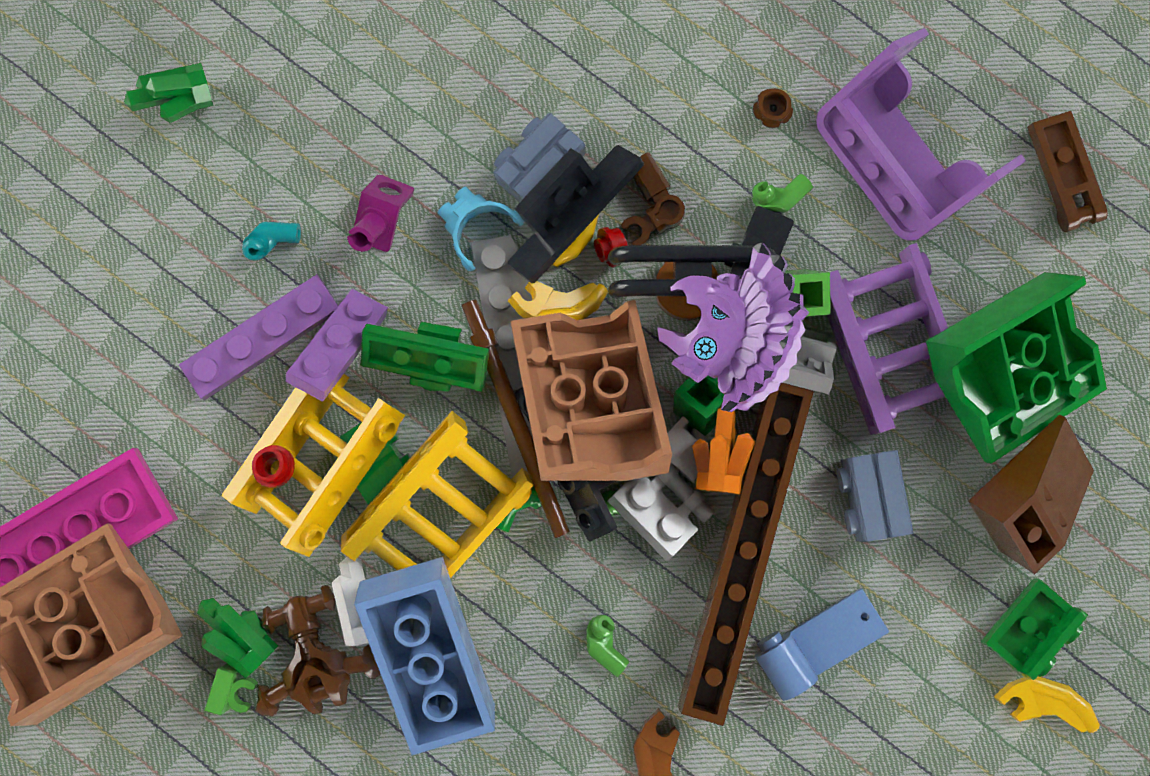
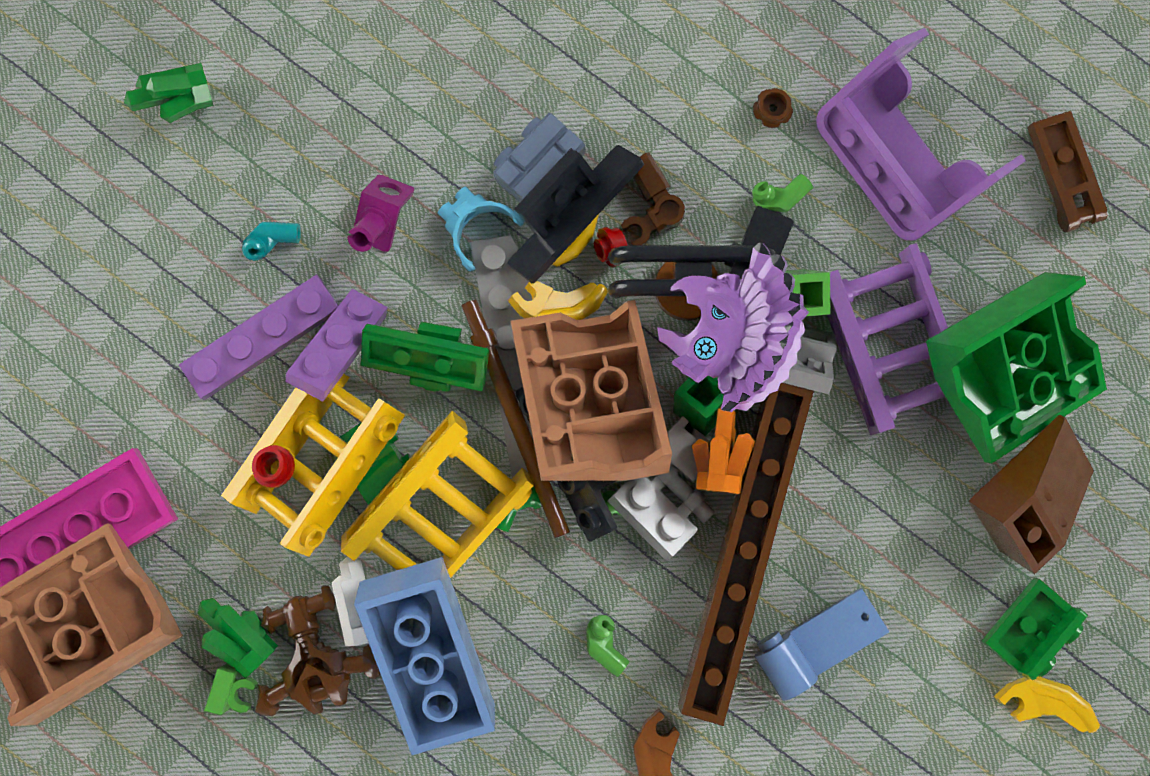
(875, 496): sand blue brick -> none

